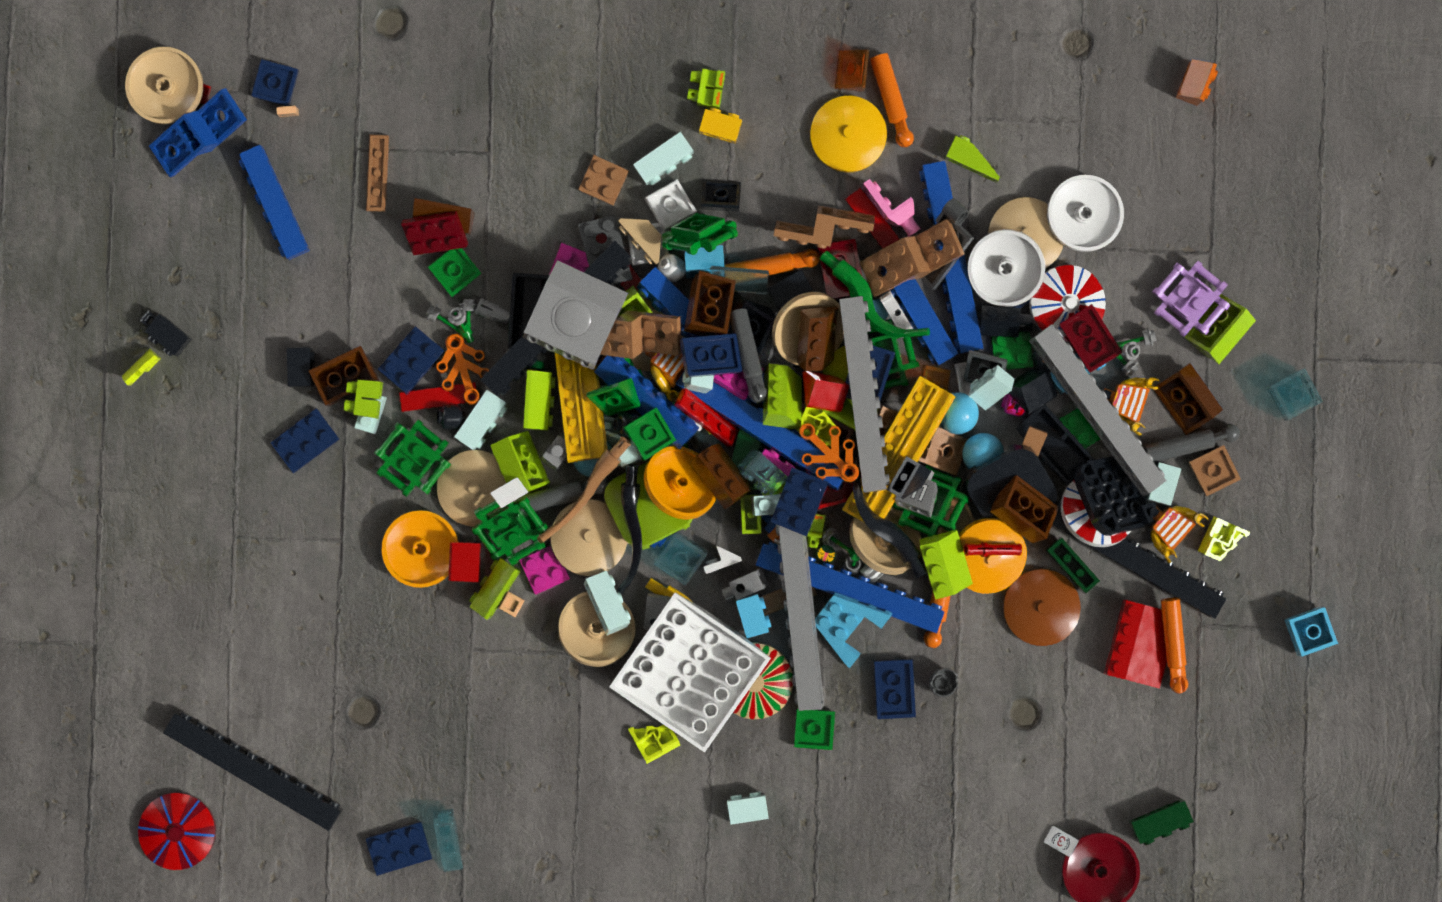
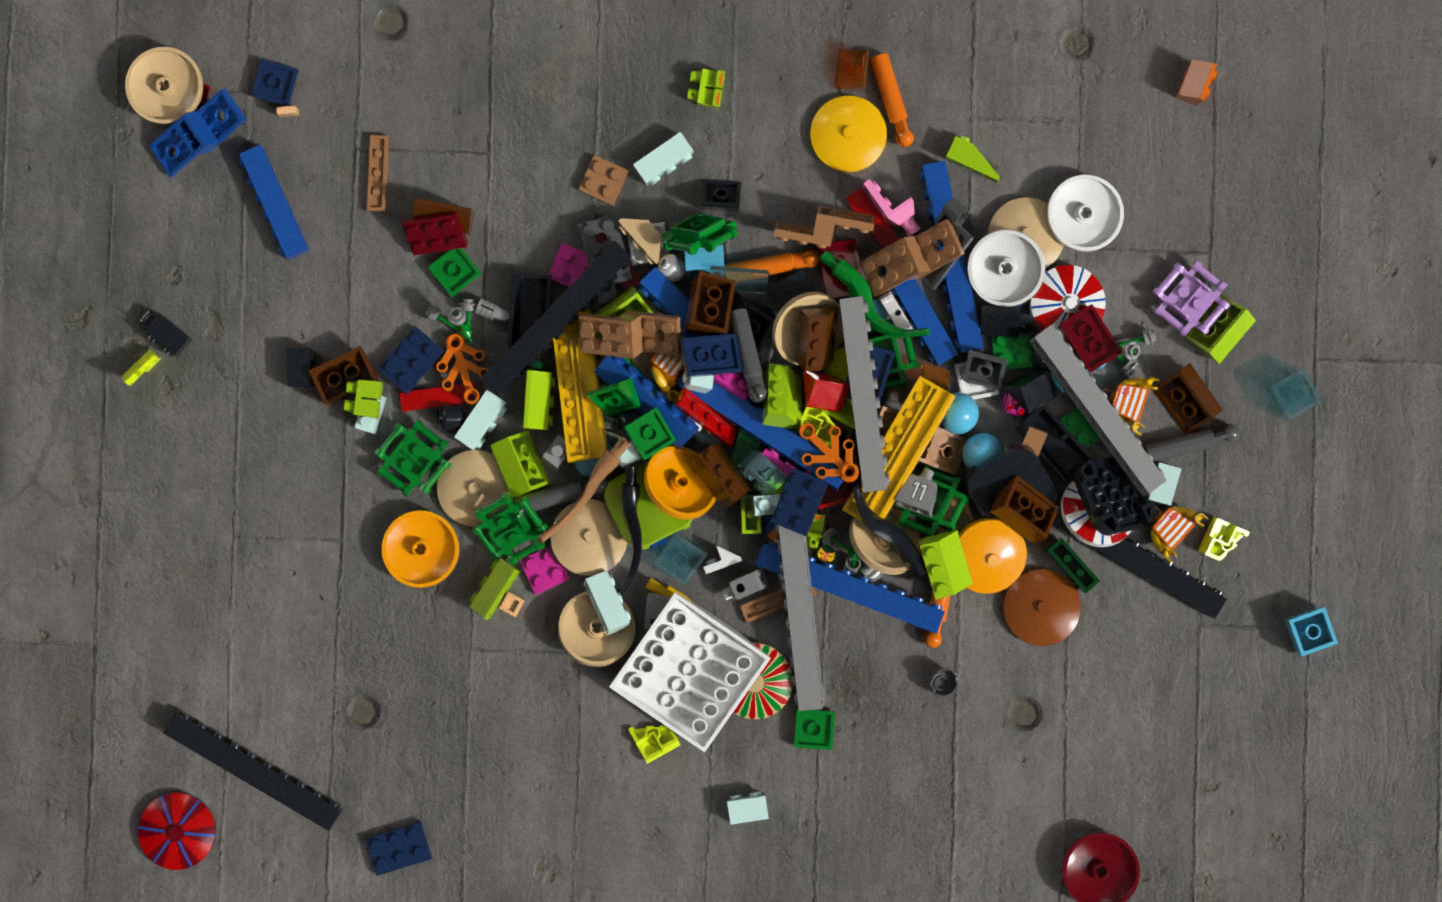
(305, 441): dark blue plate -> none
(448, 840): clear light blue slope -> none
(464, 562): red slope -> none
(509, 492): white sticker -> none
(574, 315): light grey panel -> none
(670, 205): white tile -> none
(720, 125): yellow brick -> none
(752, 615): medium azure brick -> none
(840, 619): medium azure wing -> none
(894, 689): dark blue plate -> none
(909, 478): black slope -> none
(985, 549): red pin -> none
(991, 387): light aqua brick -> none
(1061, 841): white sticker -> none
(1138, 645): red slope -> none
(1161, 822): dark green brick -> none
(1174, 643): orange piece -> none
(1214, 470): medium nougat plate -> none

